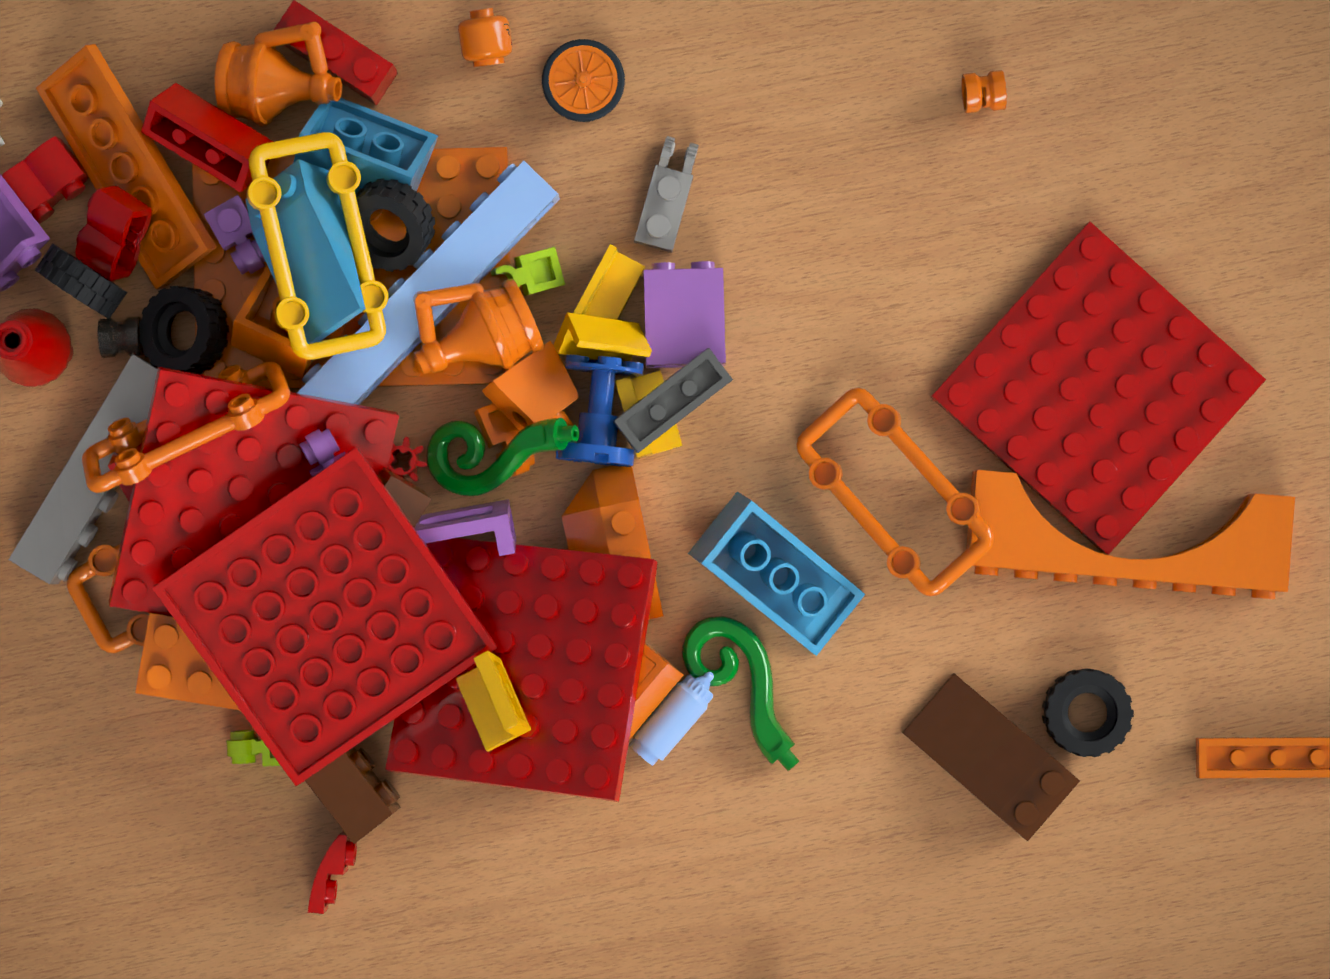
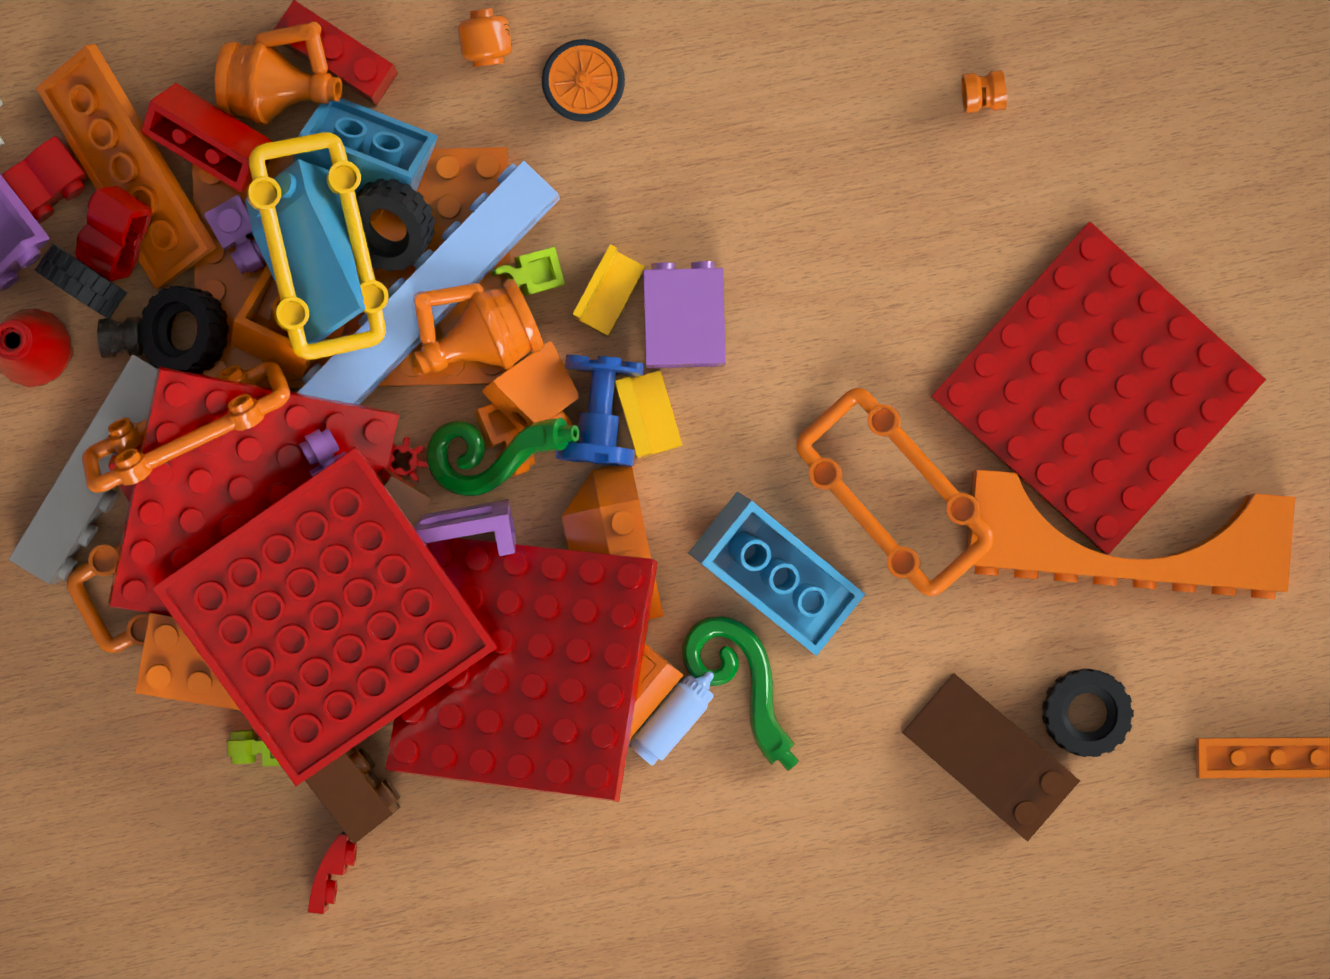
(492, 702): yellow panel -> none
(600, 337): yellow panel -> none
(666, 199): light grey hinge -> none
(672, 400): dark grey plate -> none

